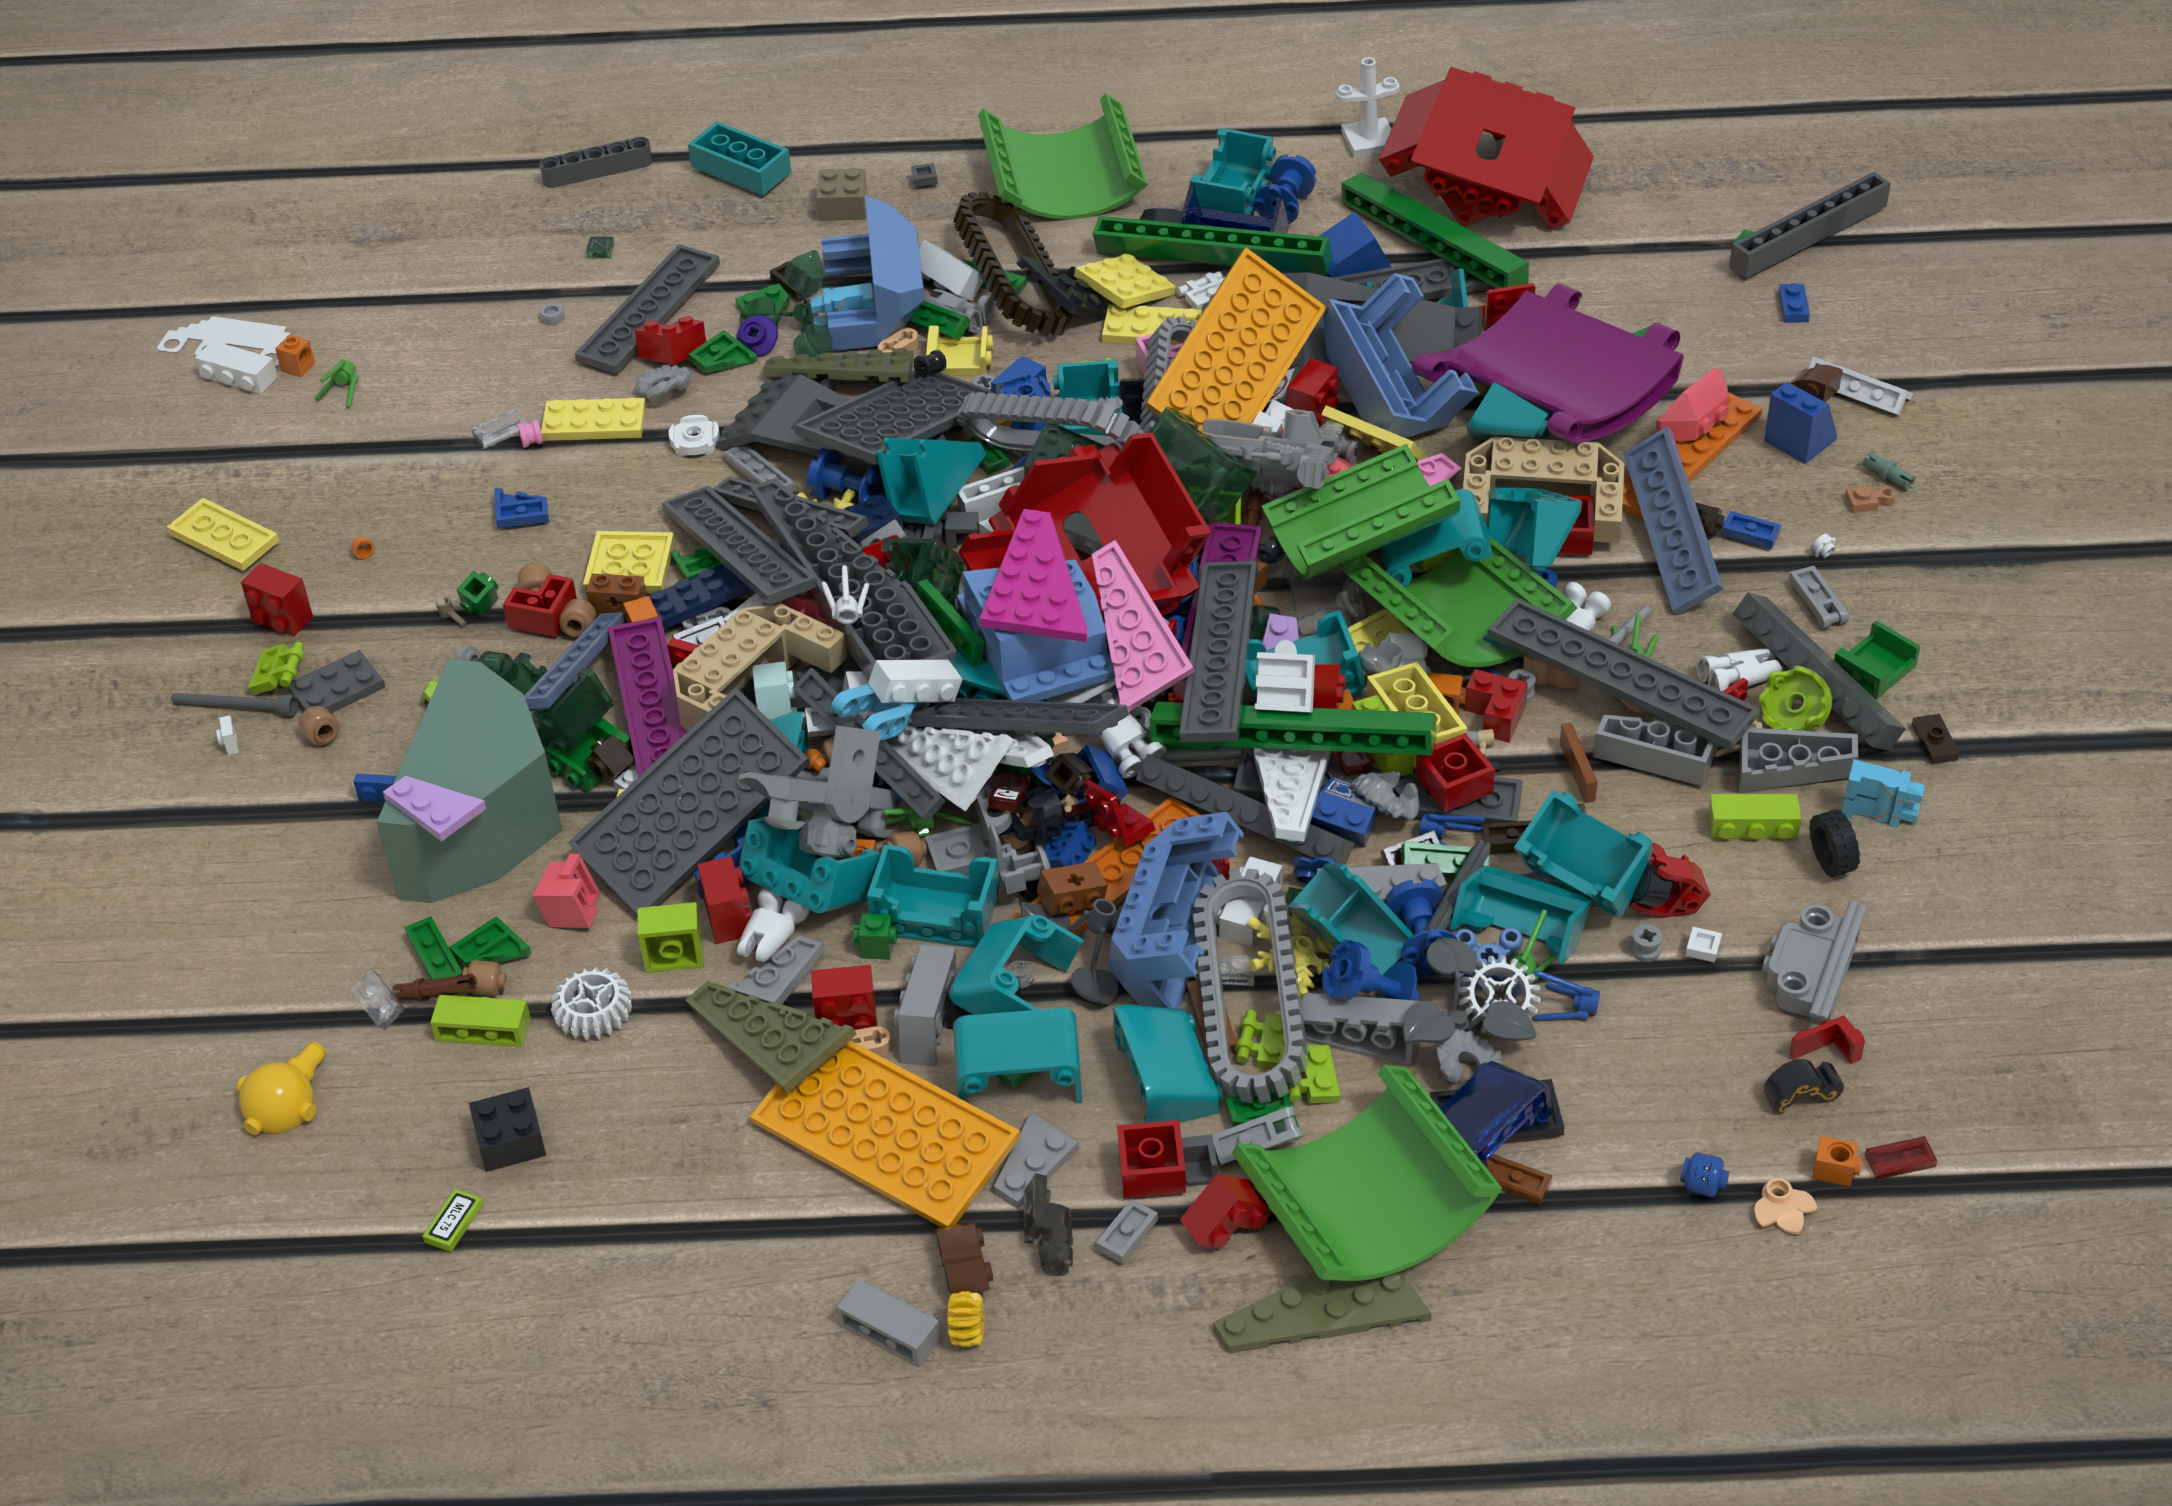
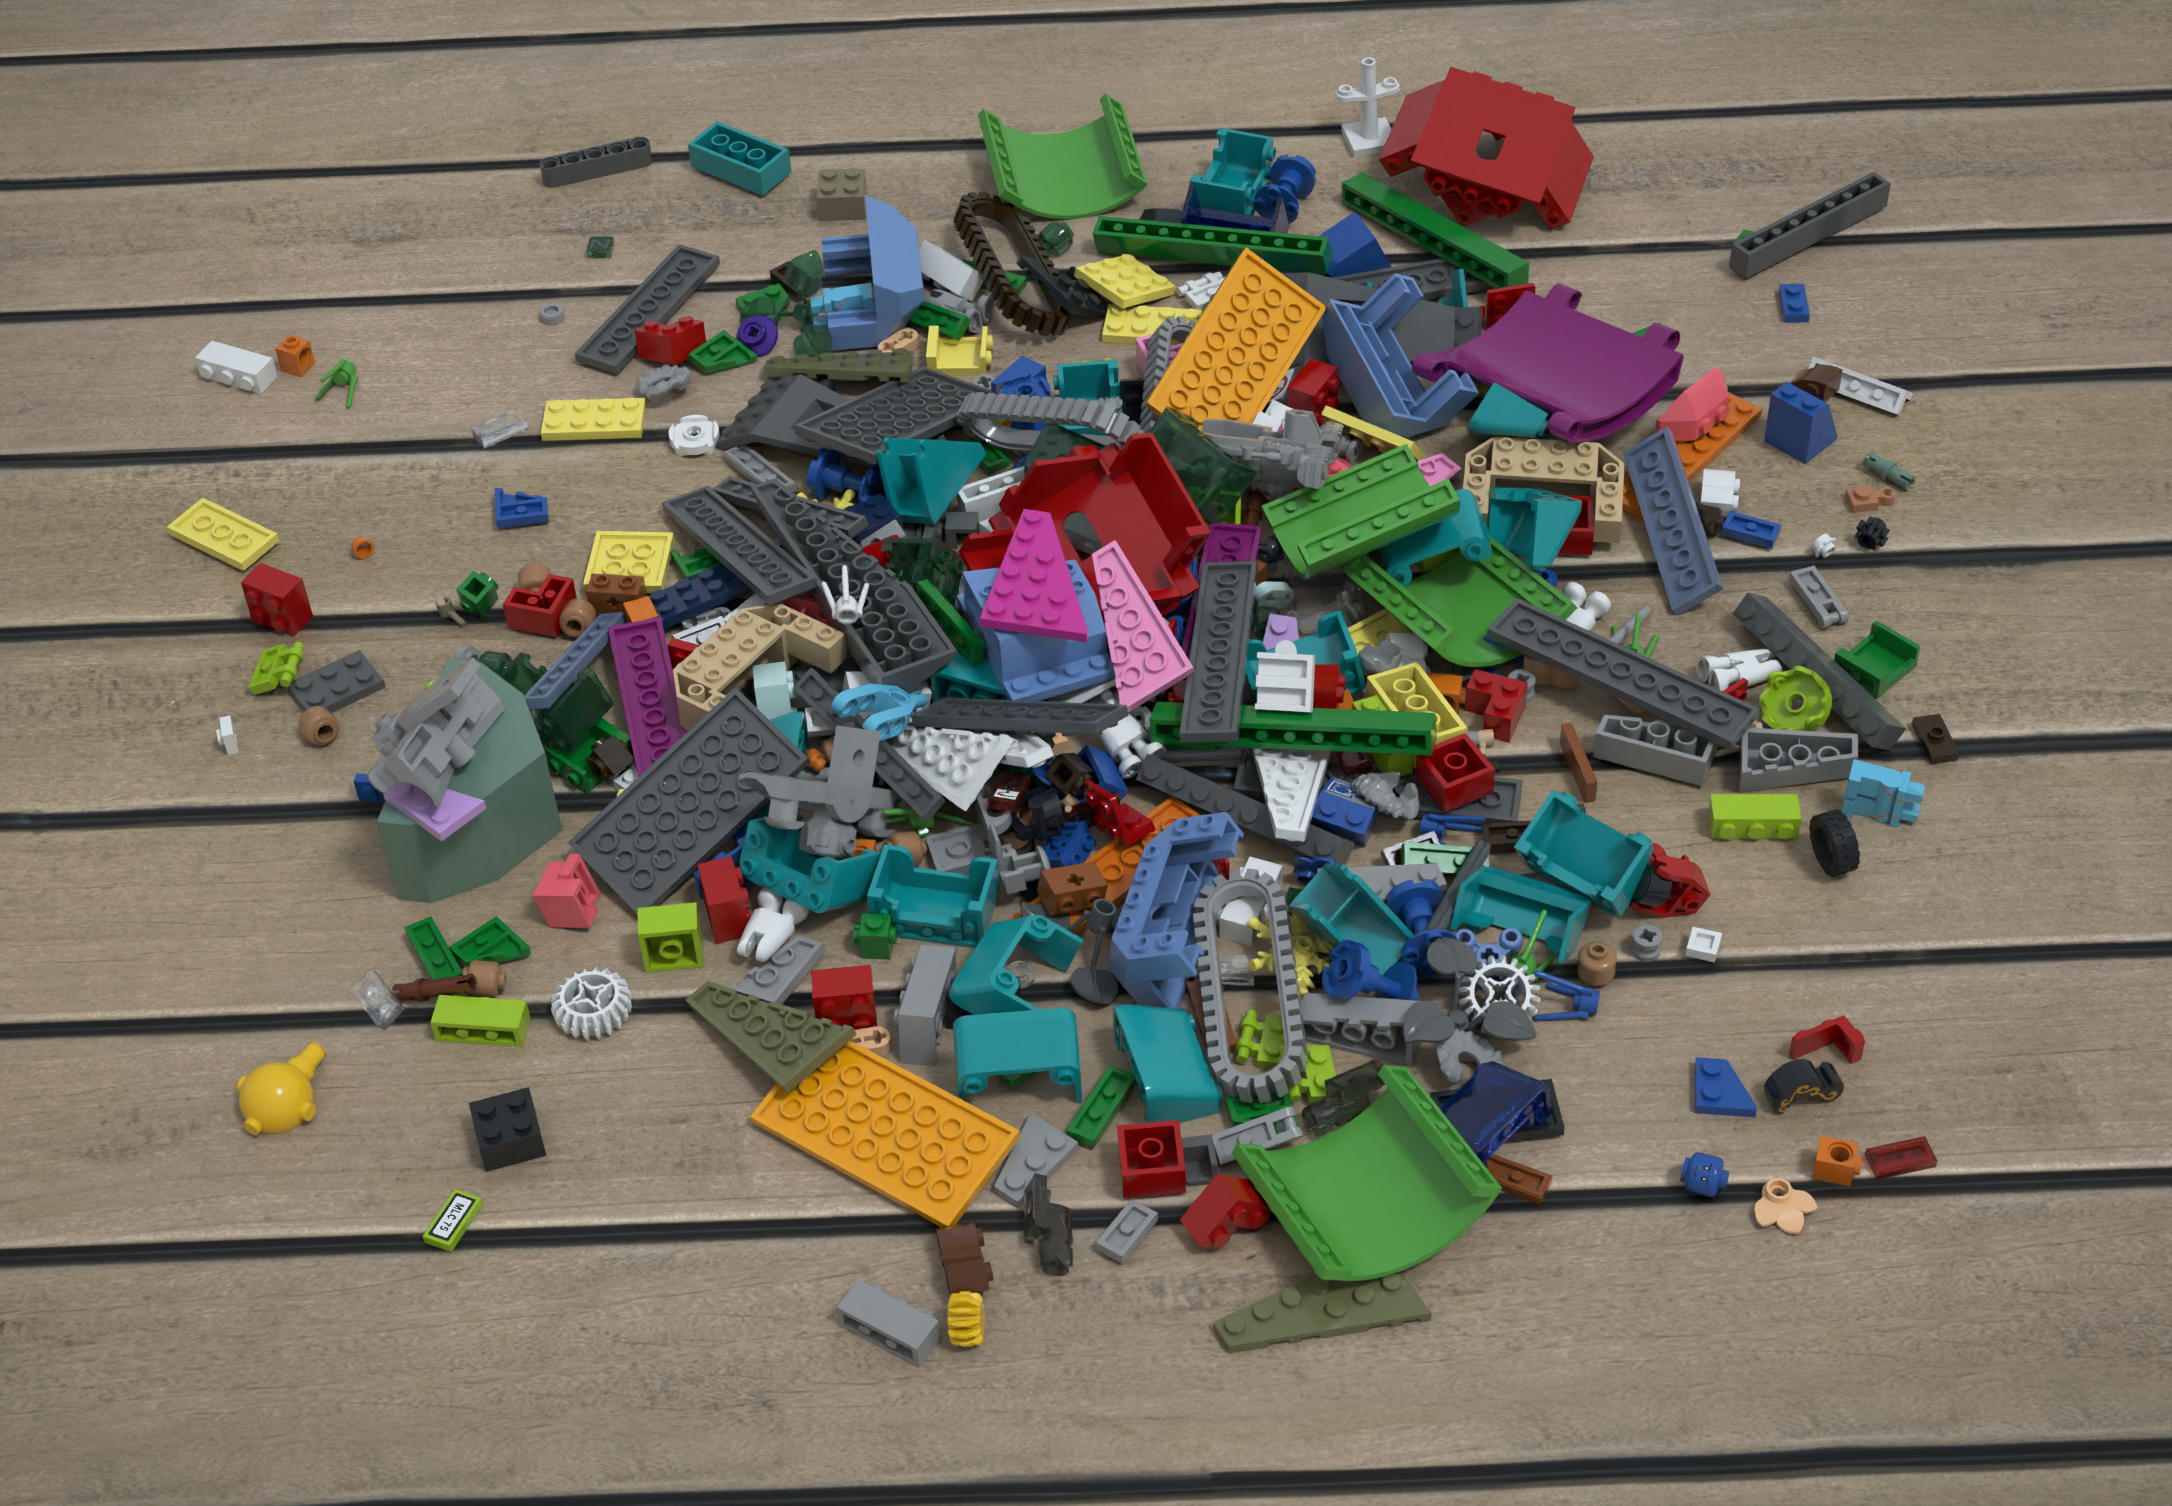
(229, 332): white piece -> none
(285, 705): dark grey piece -> none
(435, 732): none -> light grey piece
(530, 433): bright pink wheel -> none
(915, 681): white brick -> none
(924, 175): dark grey plate -> none
(930, 363): black bush -> none
(1056, 238): none -> clear green head
(1101, 1106): none -> green plate
(1273, 594): none -> light aqua beam
(1344, 1100): none -> clear smoke plate
(1596, 963): none -> medium nougat head
(1719, 490): none -> white brick
(1720, 1090): none -> blue wing
(1813, 960): light grey brick -> none
(1872, 533): none -> black gear

